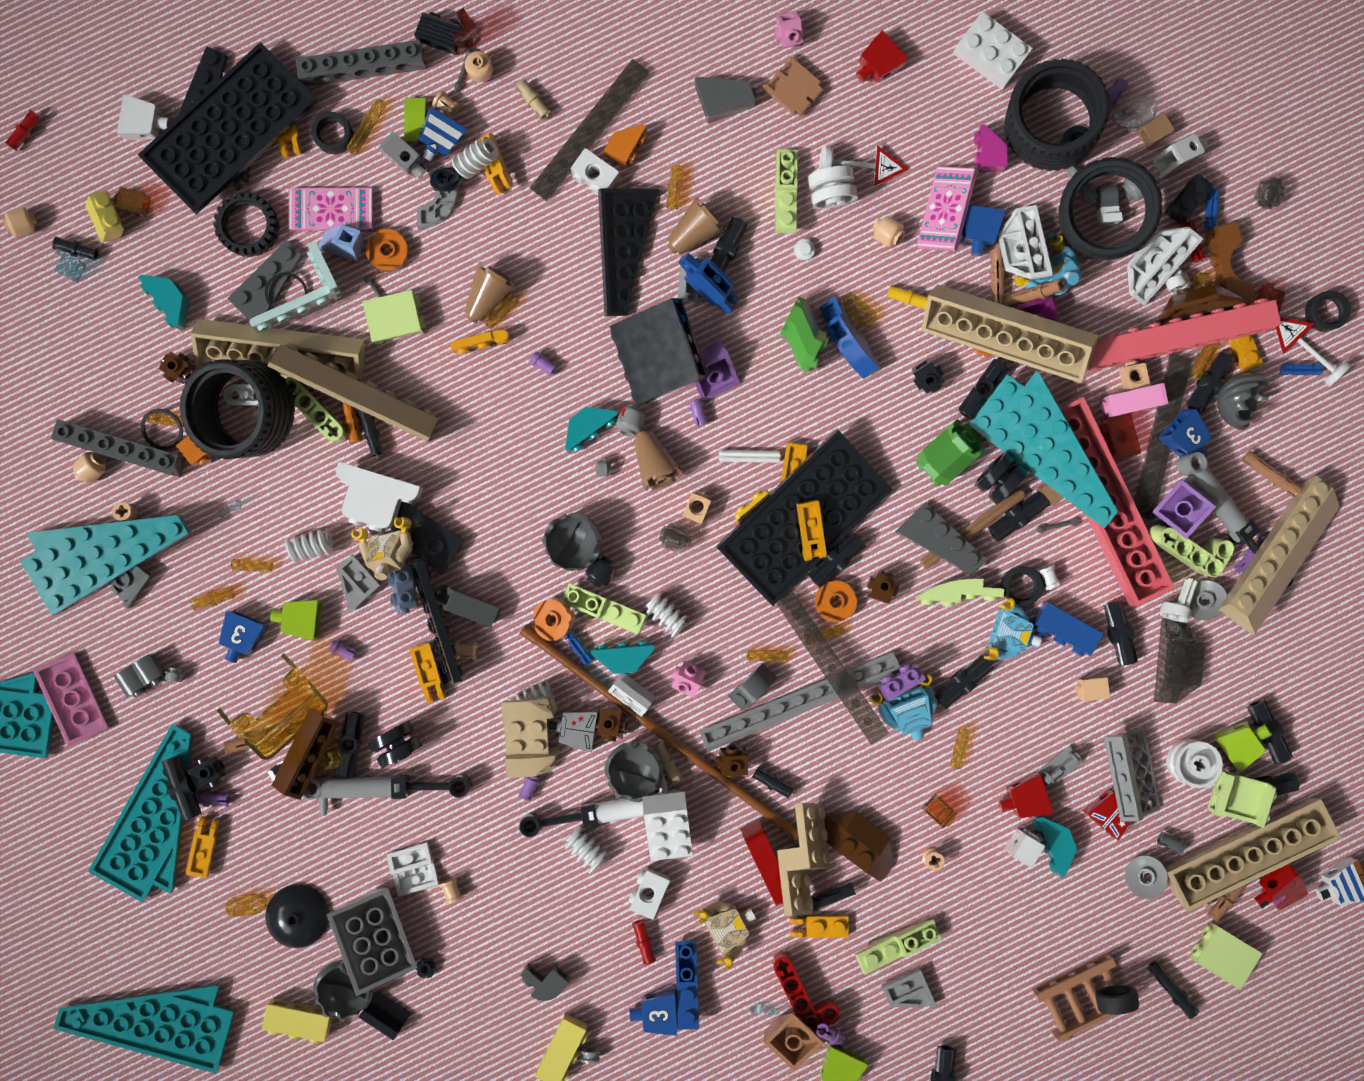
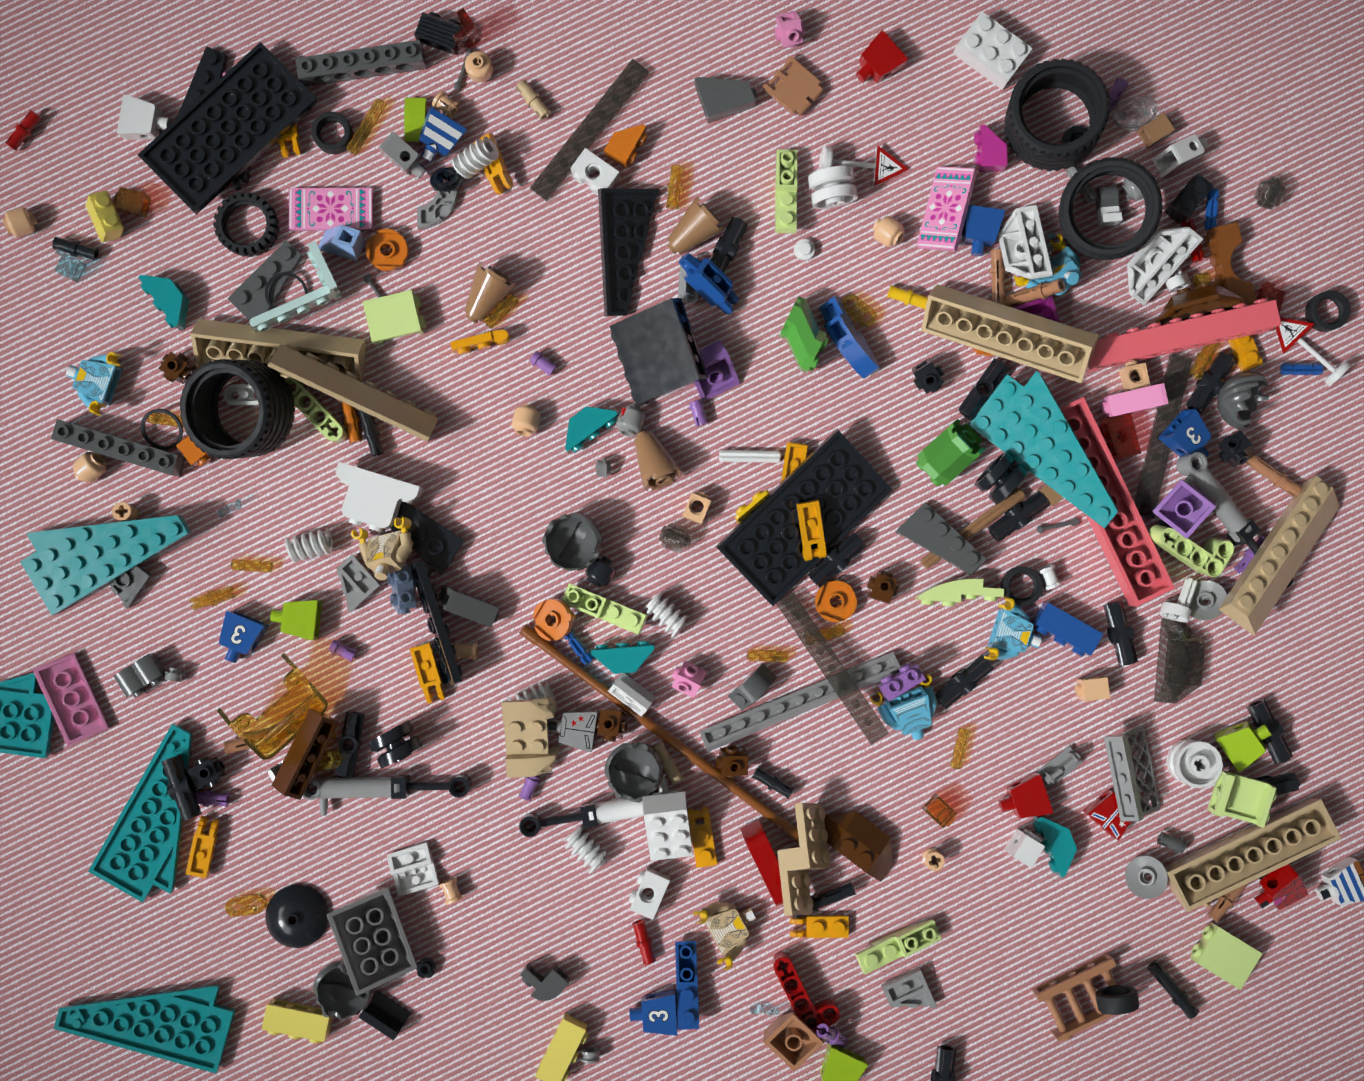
(96, 380): none -> medium azure torso
(526, 420): none -> light nougat head
(702, 838): none -> light orange plate
(1236, 449): none -> black brick

